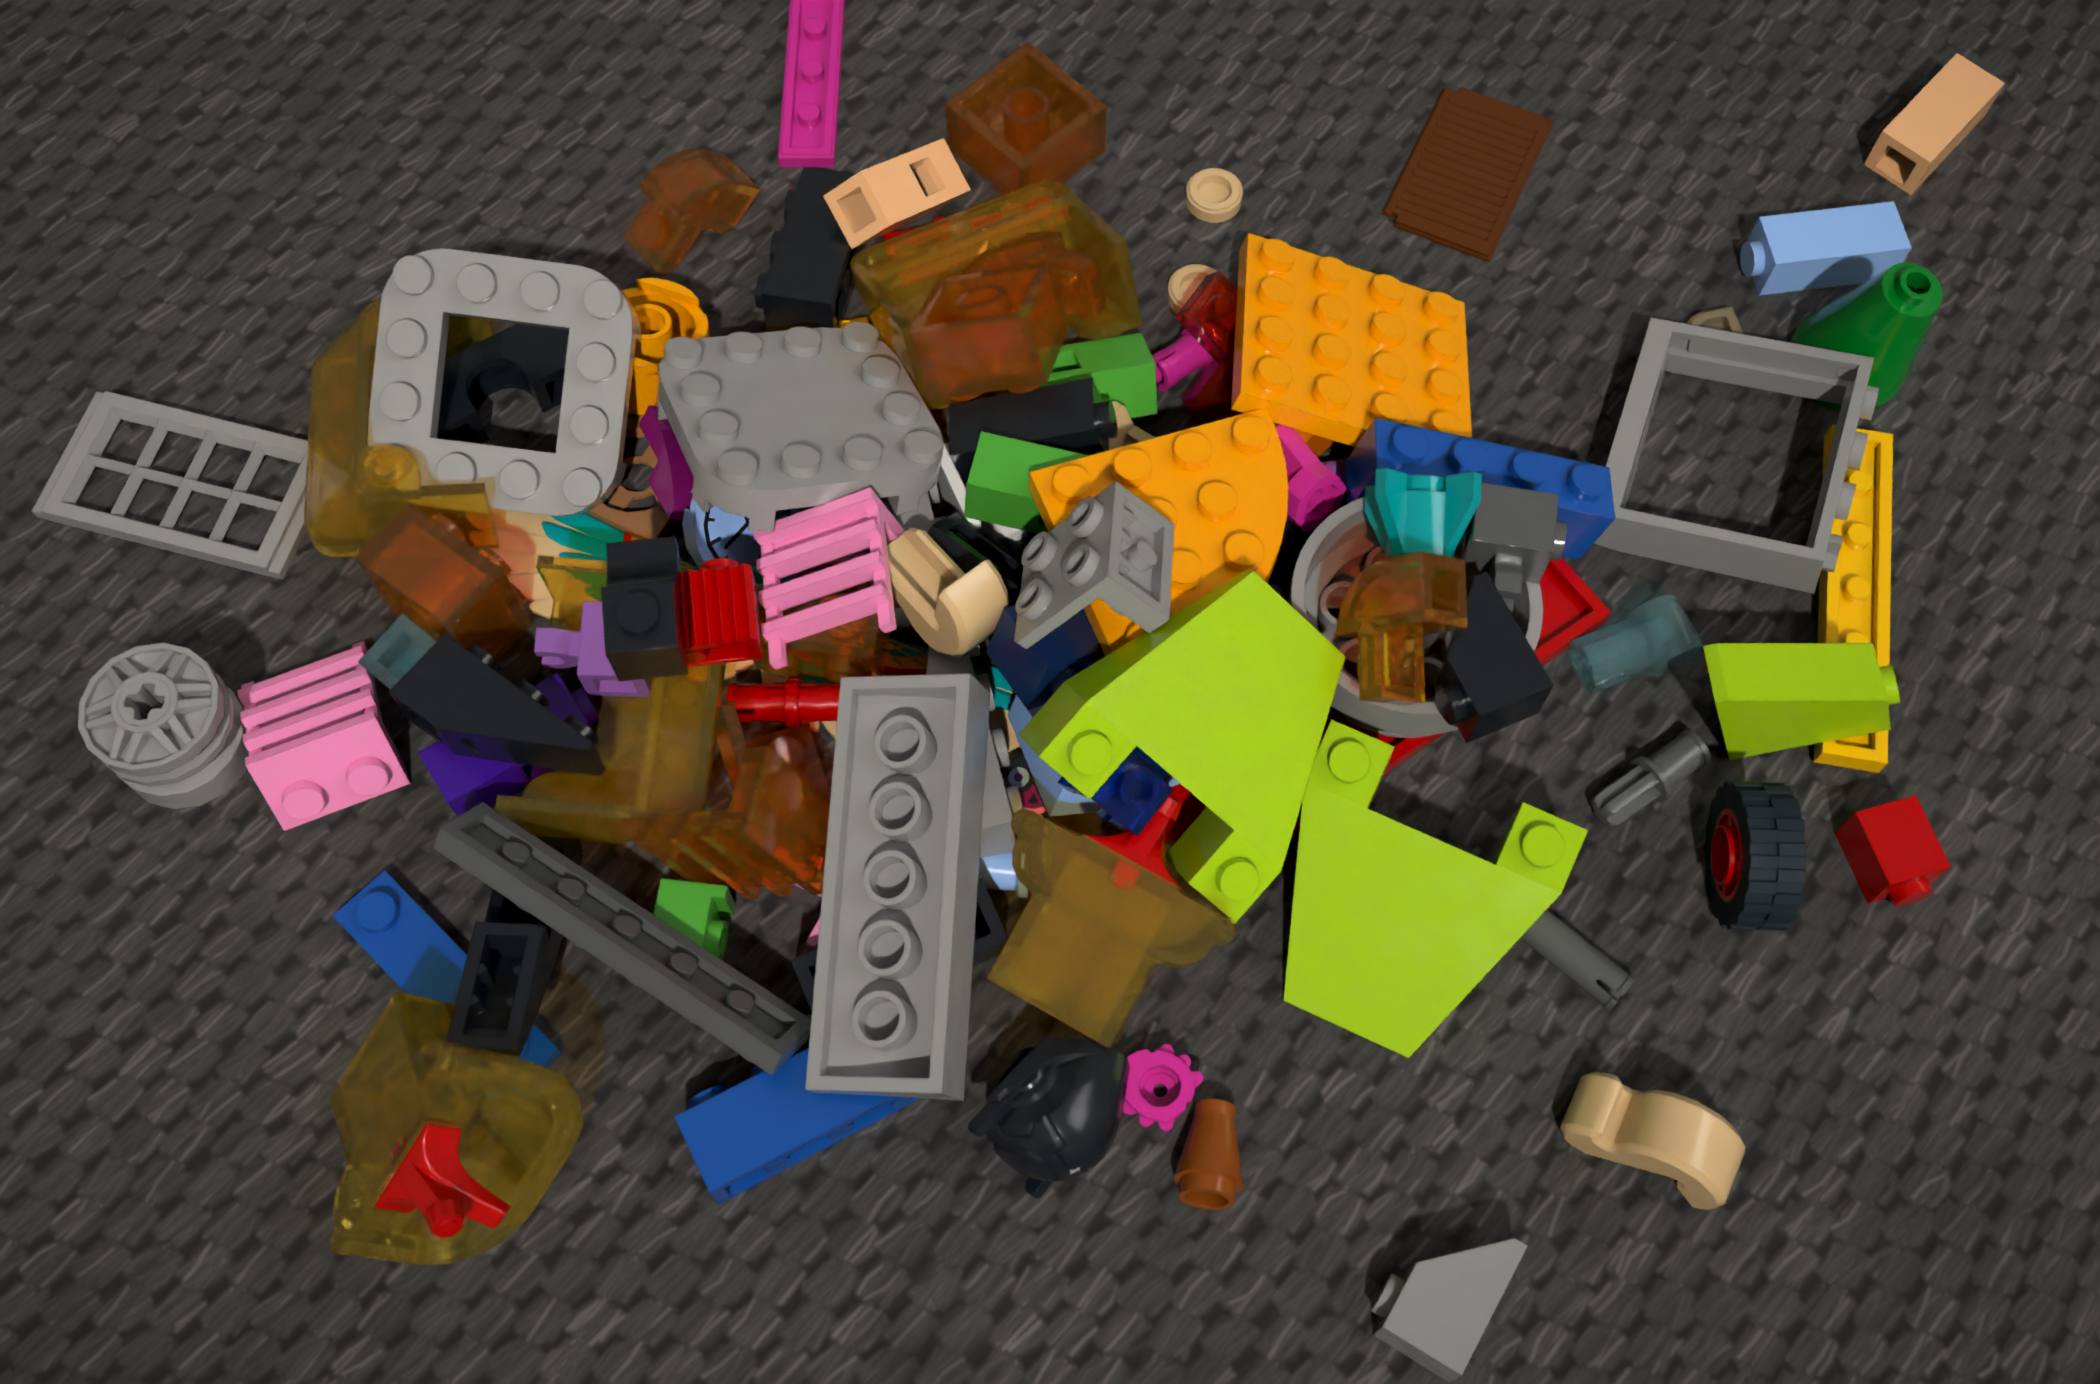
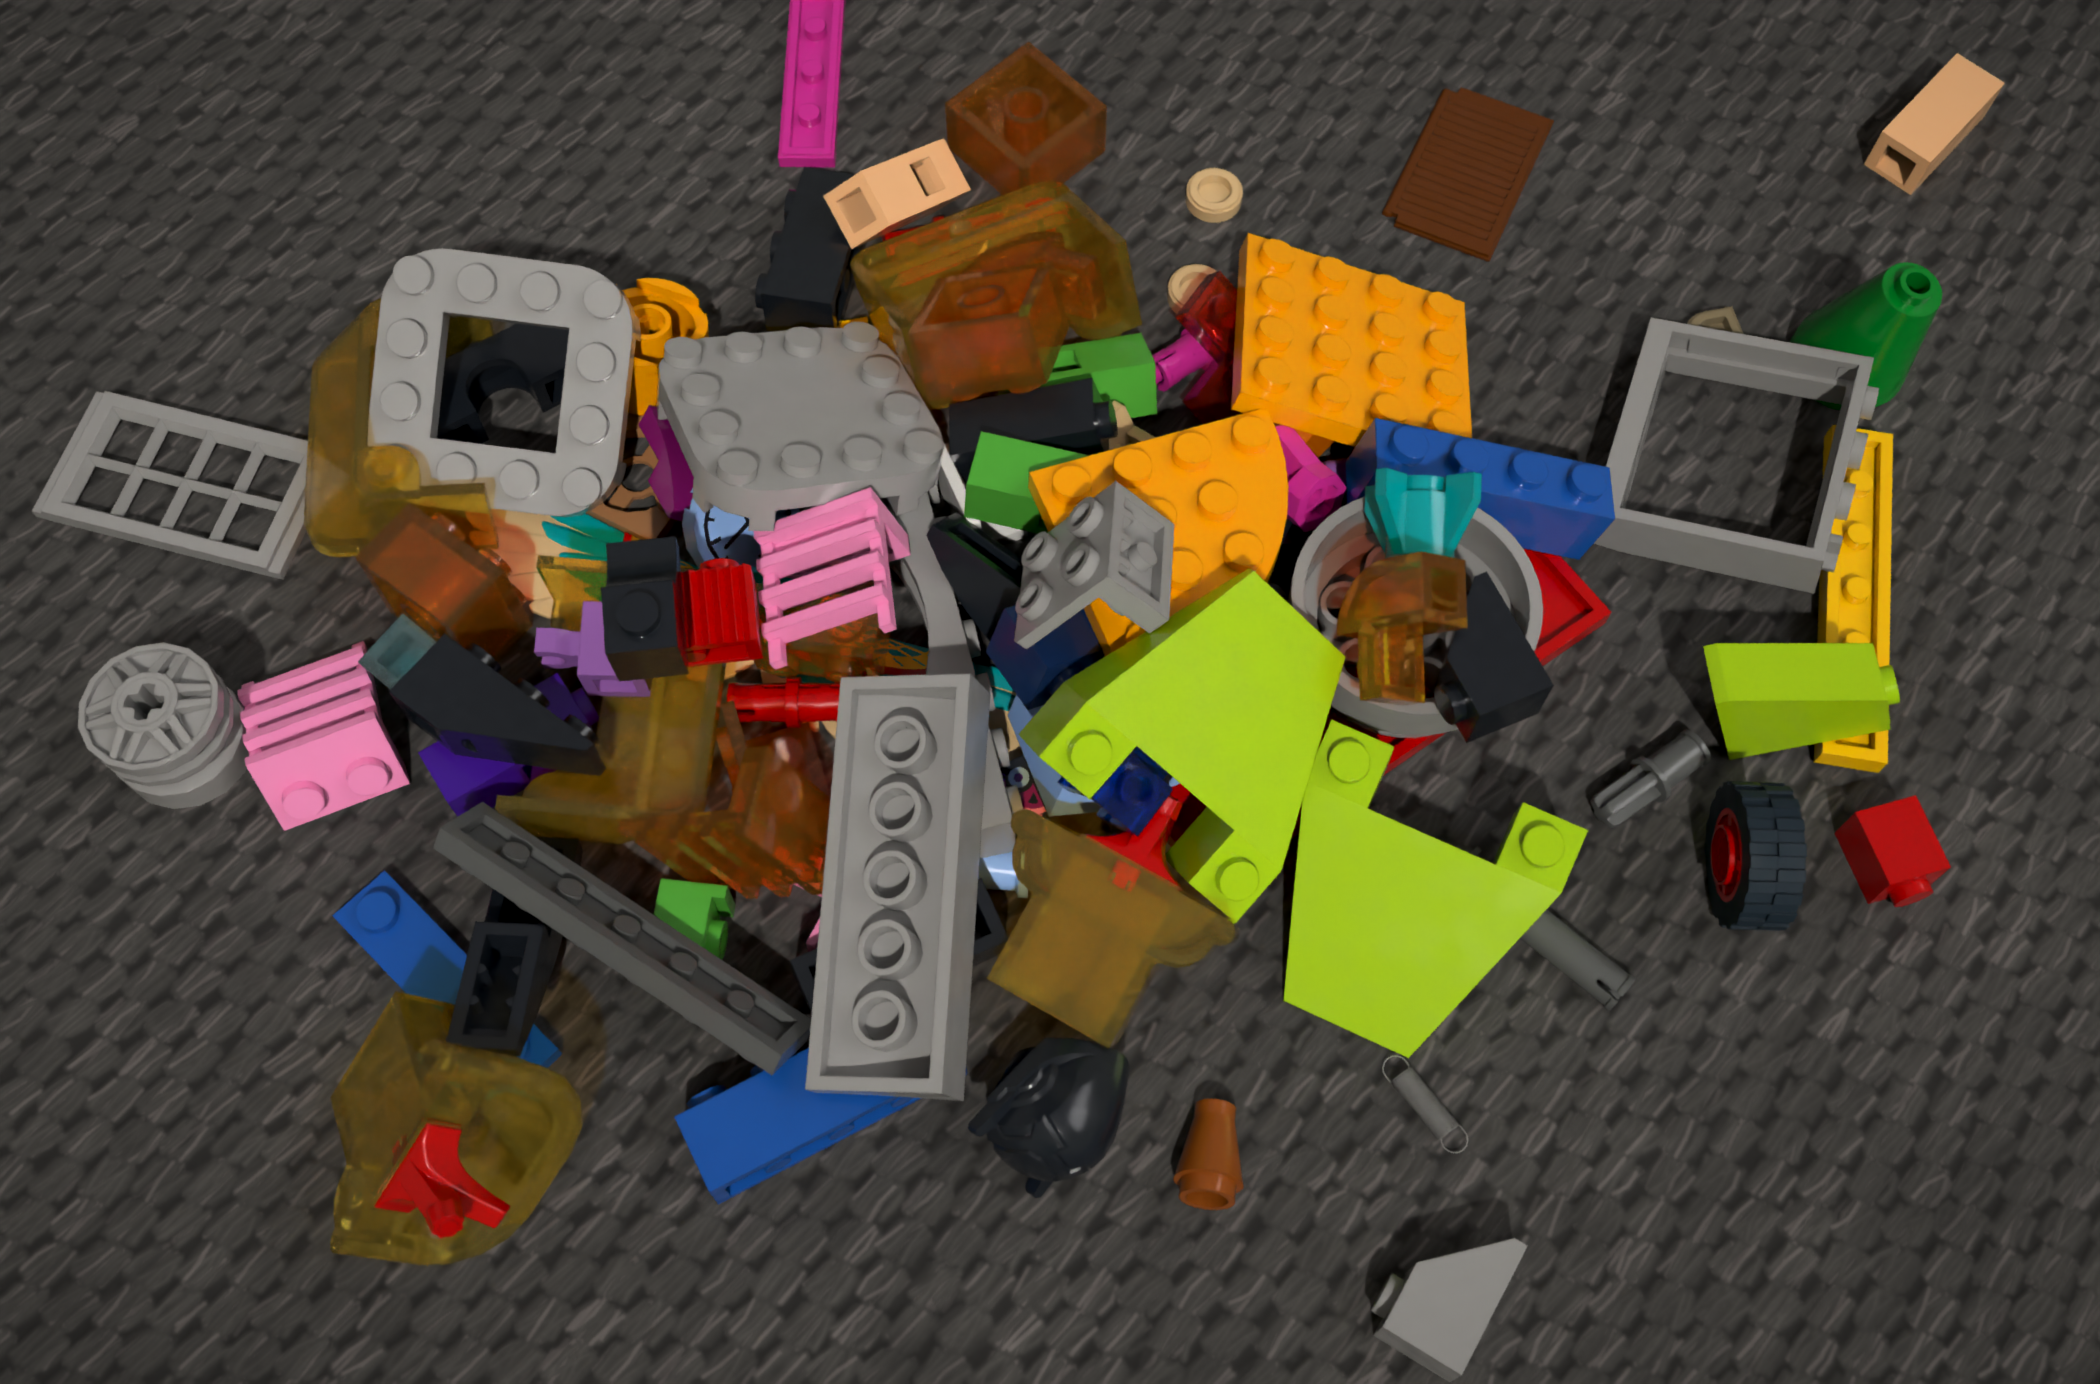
(684, 196): clear orange brick -> none
(940, 600): tan animal -> none
(1156, 1069): dark pink animal -> none
(1424, 1103): none -> light grey piece
(1513, 537): dark grey brick -> none
(1645, 642): clear light blue piece -> none
(1656, 1134): tan animal -> none
(1824, 247): light blue brick -> none

